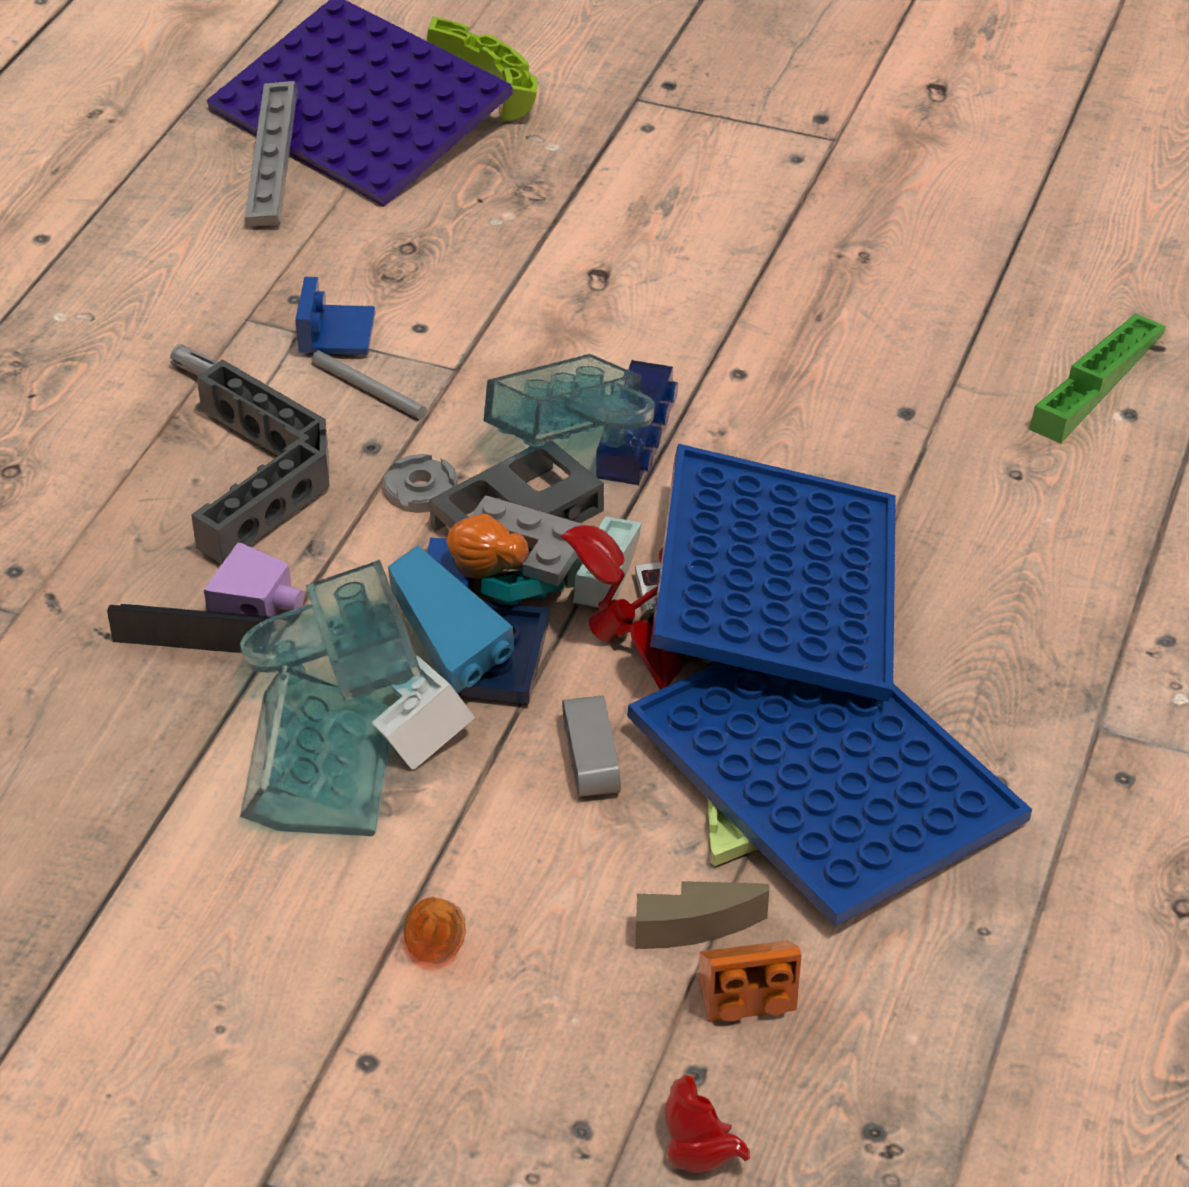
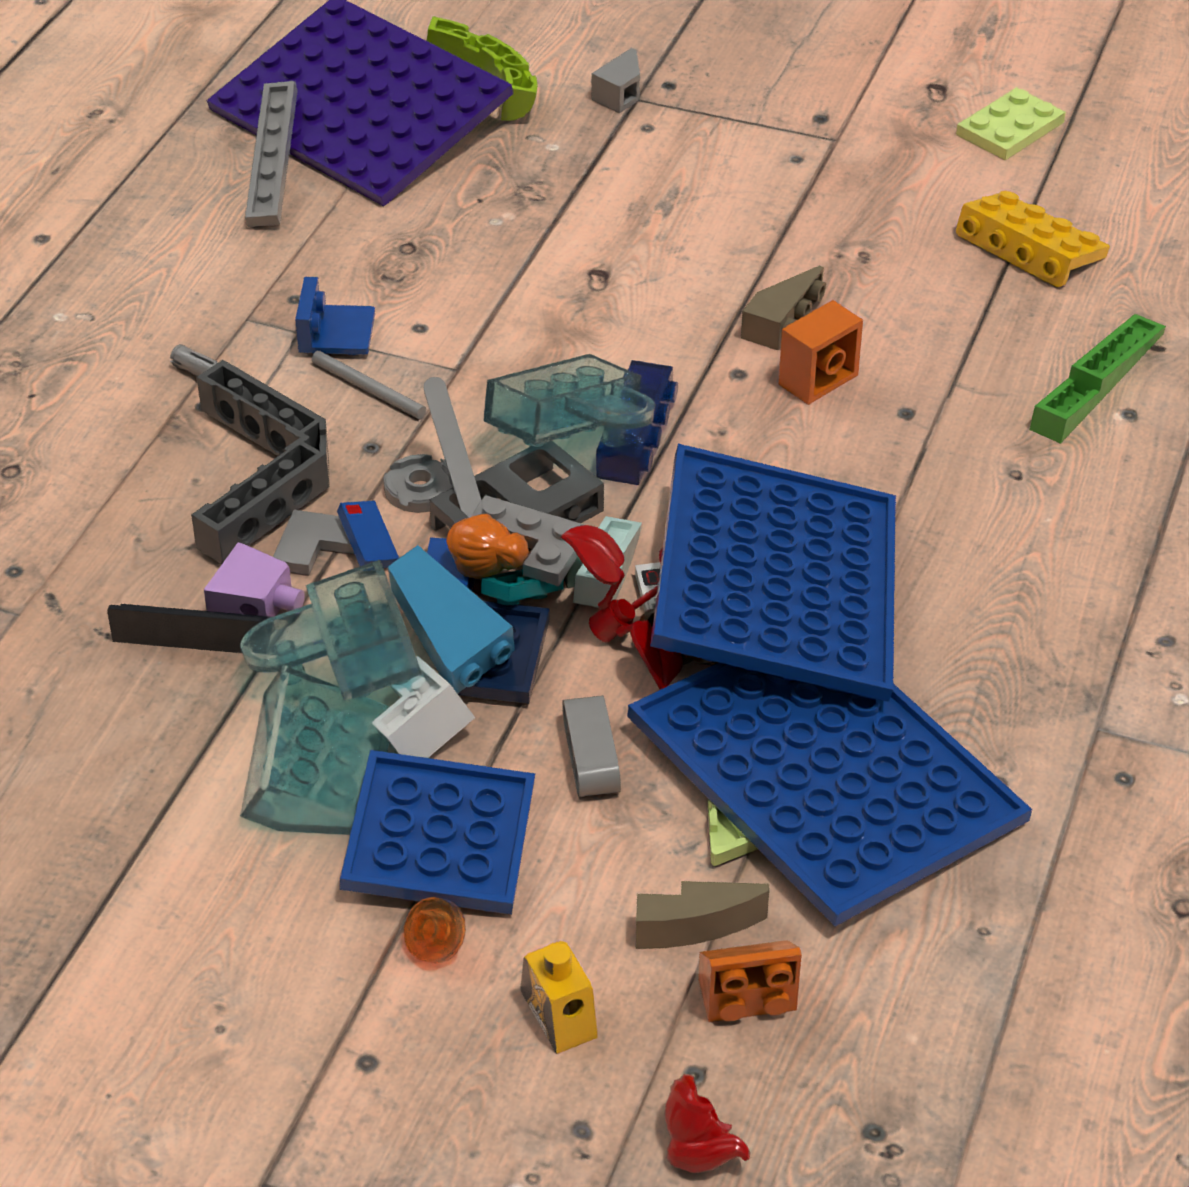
(305, 537): none -> light grey tile
(367, 533): none -> blue tile
(438, 831): none -> blue plate
(452, 445): none -> light grey piece
(550, 982): none -> yellow torso
(617, 82): none -> light grey slope
(781, 305): none -> dark tan slope
(820, 352): none -> orange brick
(1010, 123): none -> yellowish green plate
(1028, 237): none -> yellow bracket

